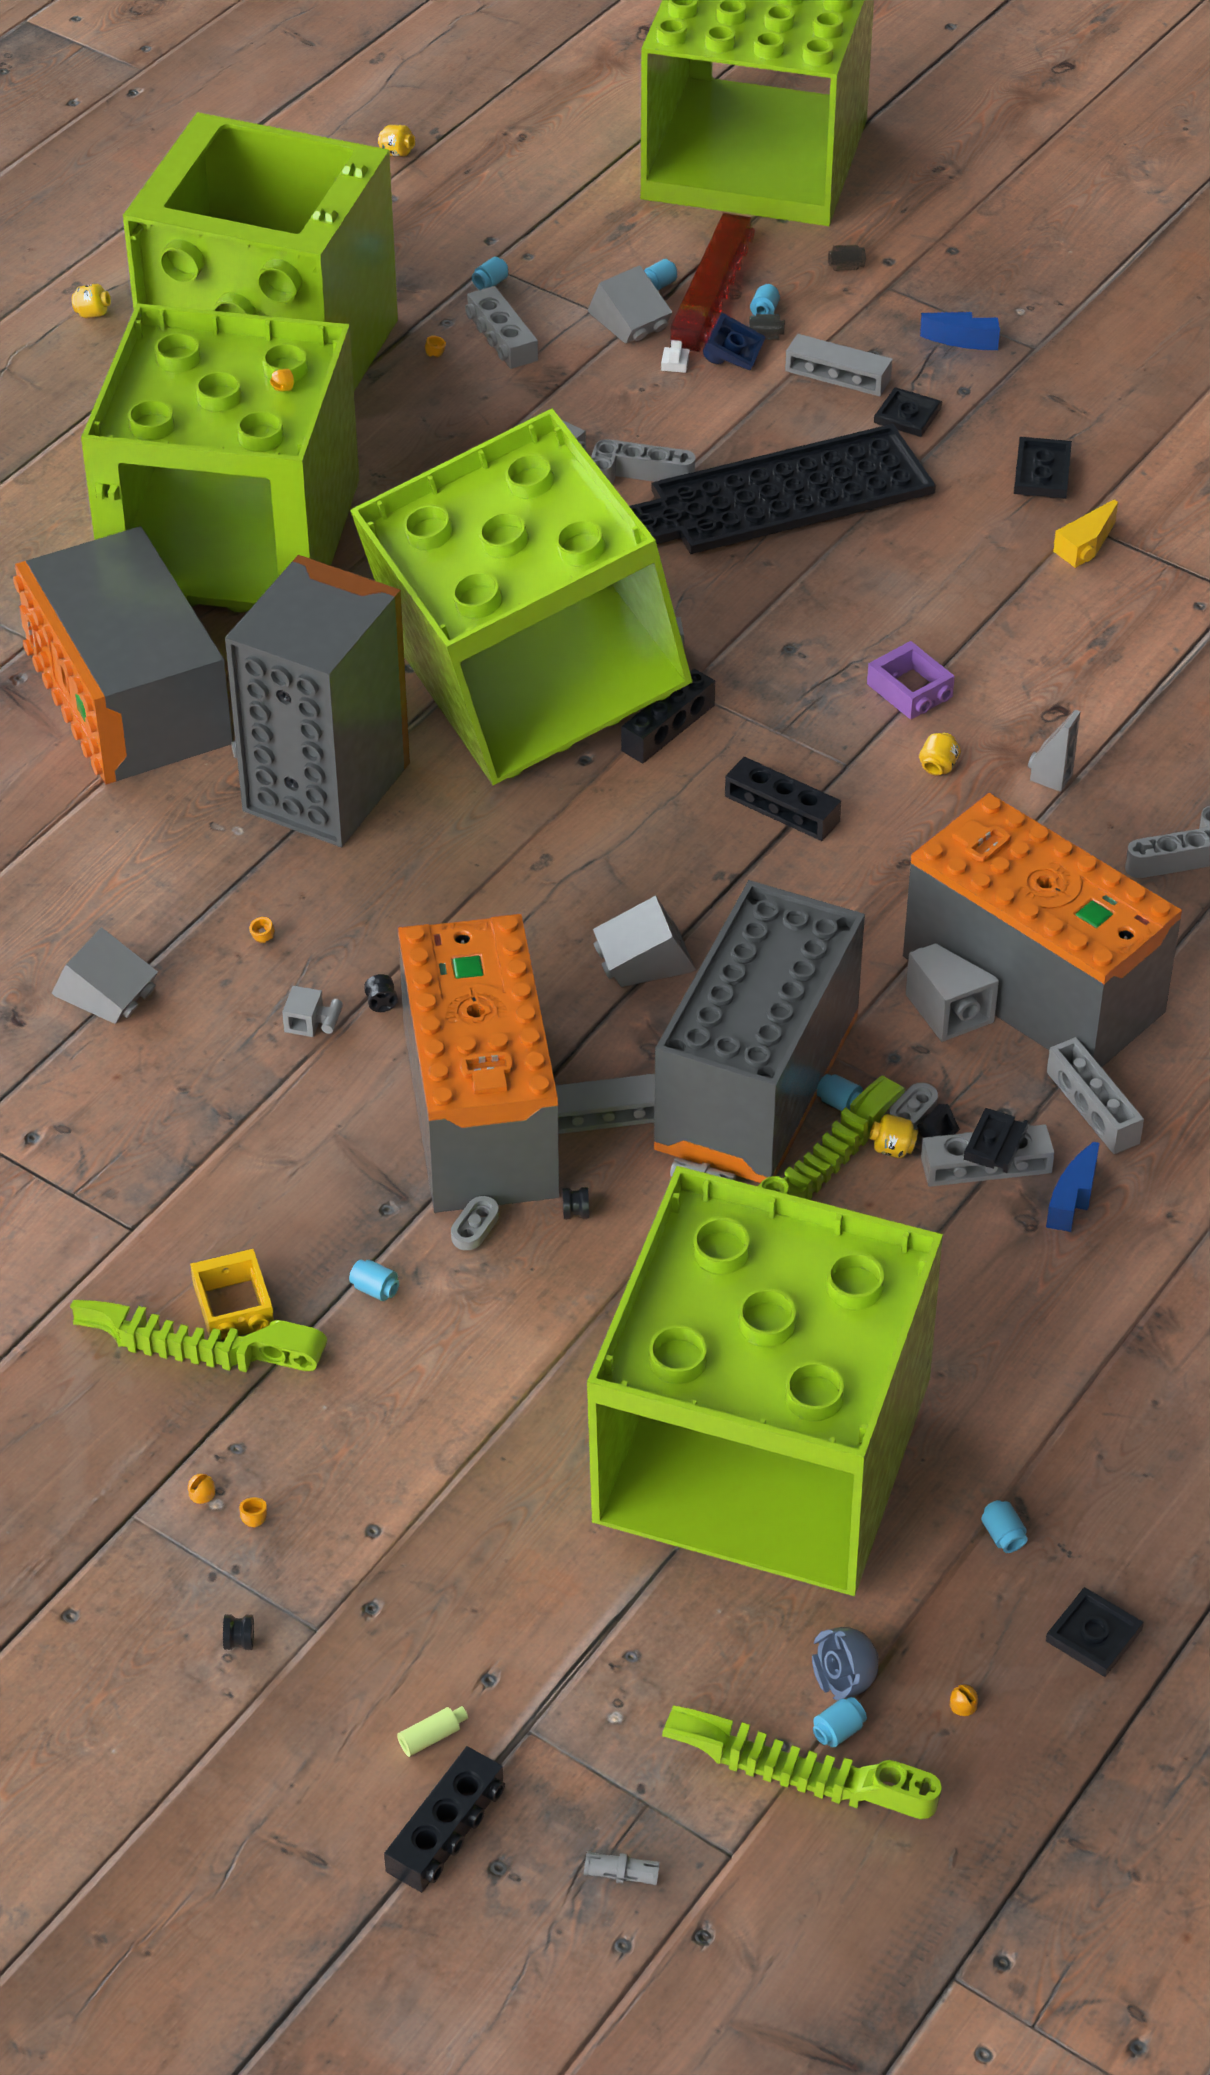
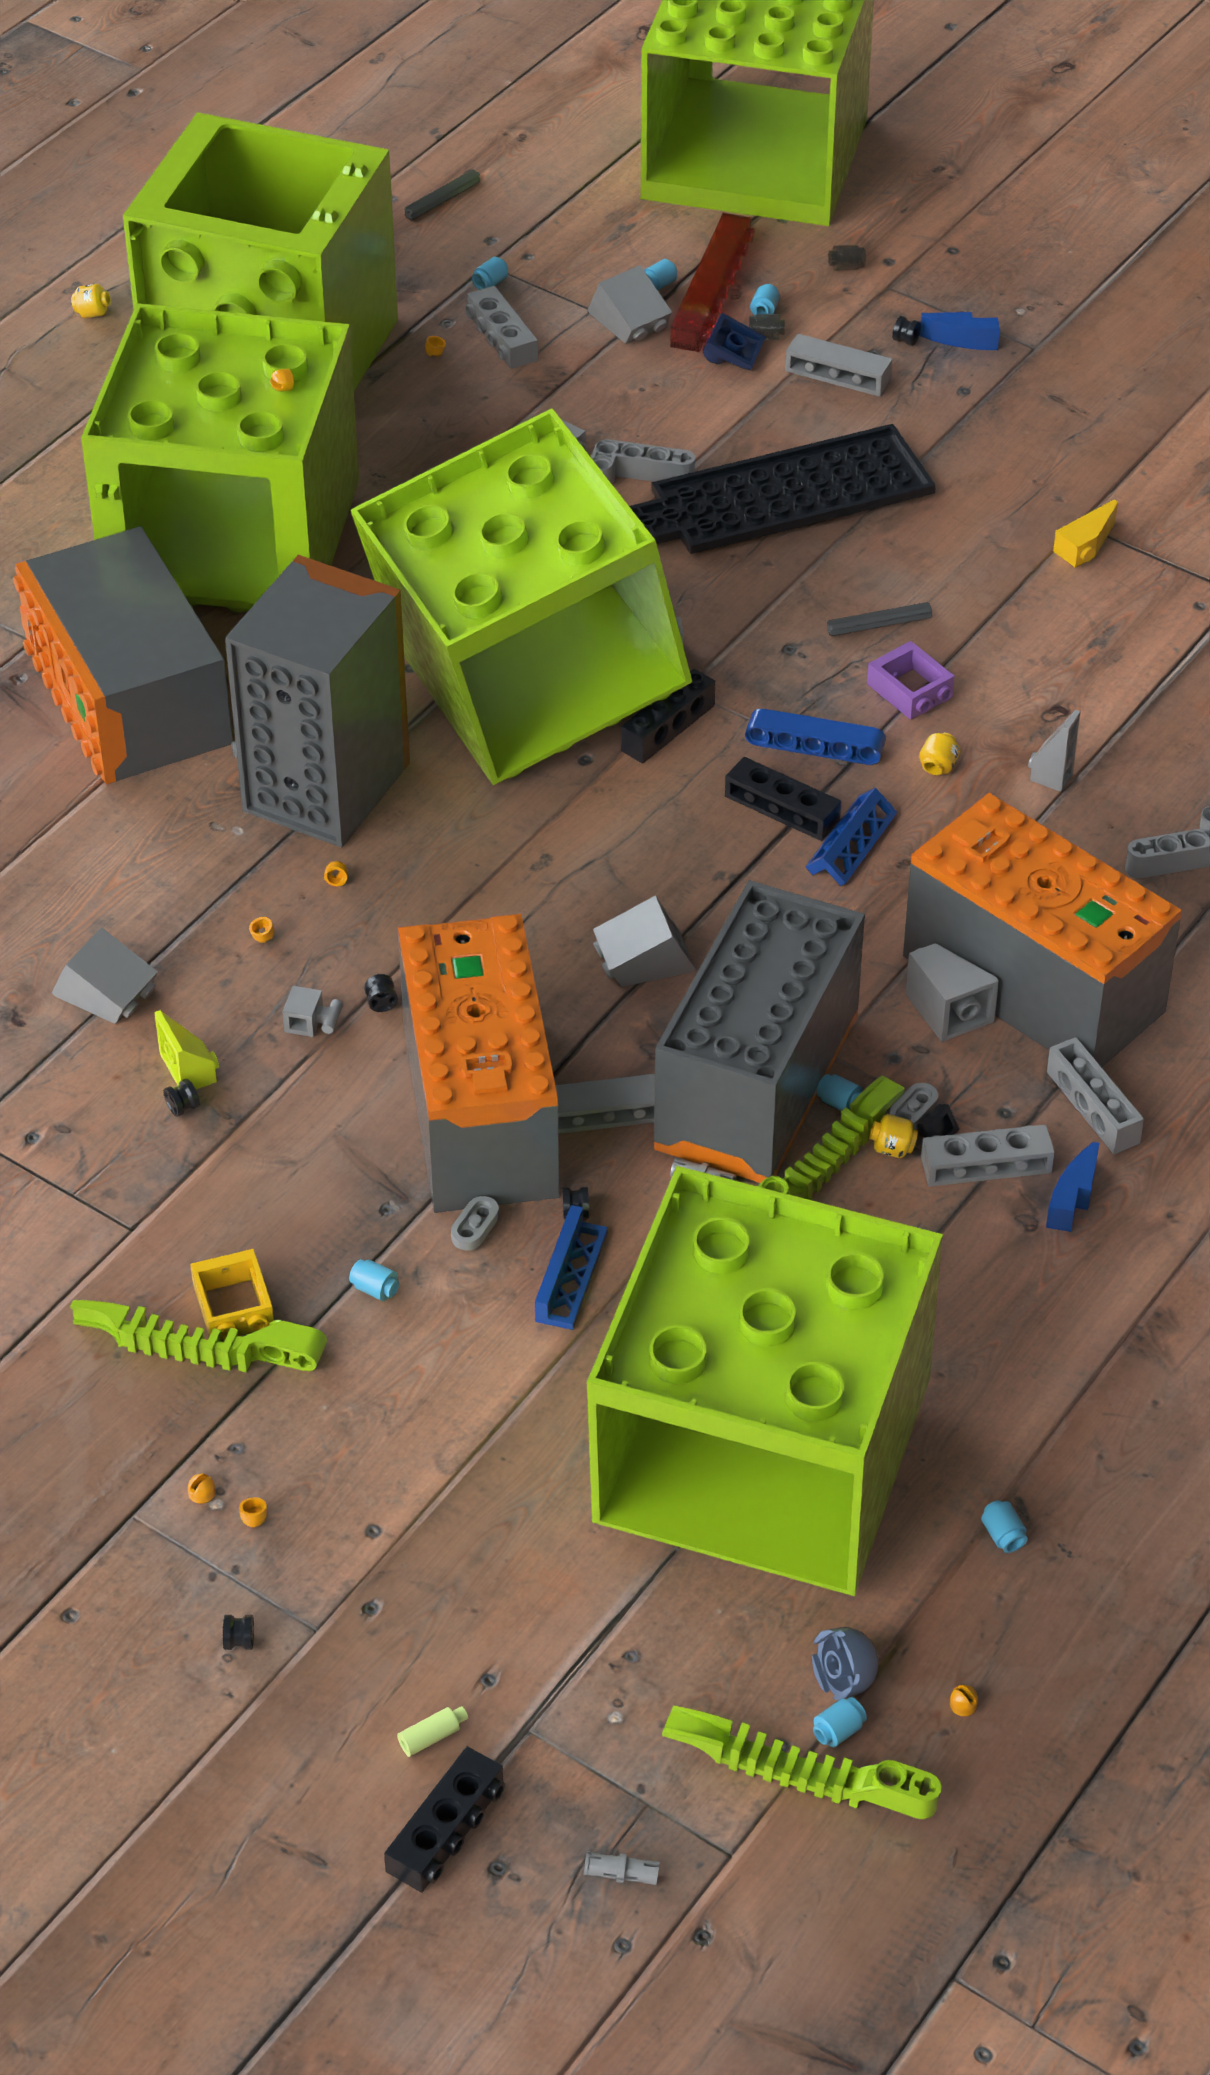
(181, 1097): none -> black wheel
(185, 1053): none -> neon yellow slope
(341, 876): none -> light orange hinge
(397, 139): yellow head -> none
(442, 194): none -> dark grey axle
(560, 1263): none -> blue fence
(675, 358): white tile -> none
(815, 736): none -> blue beam
(837, 842): none -> blue fence
(879, 619): none -> dark grey axle
(906, 330): none -> black wheel
(908, 411): black tile -> none
(995, 1140): black plate -> none
(1042, 467): black plate -> none
(1094, 1631): black plate -> none

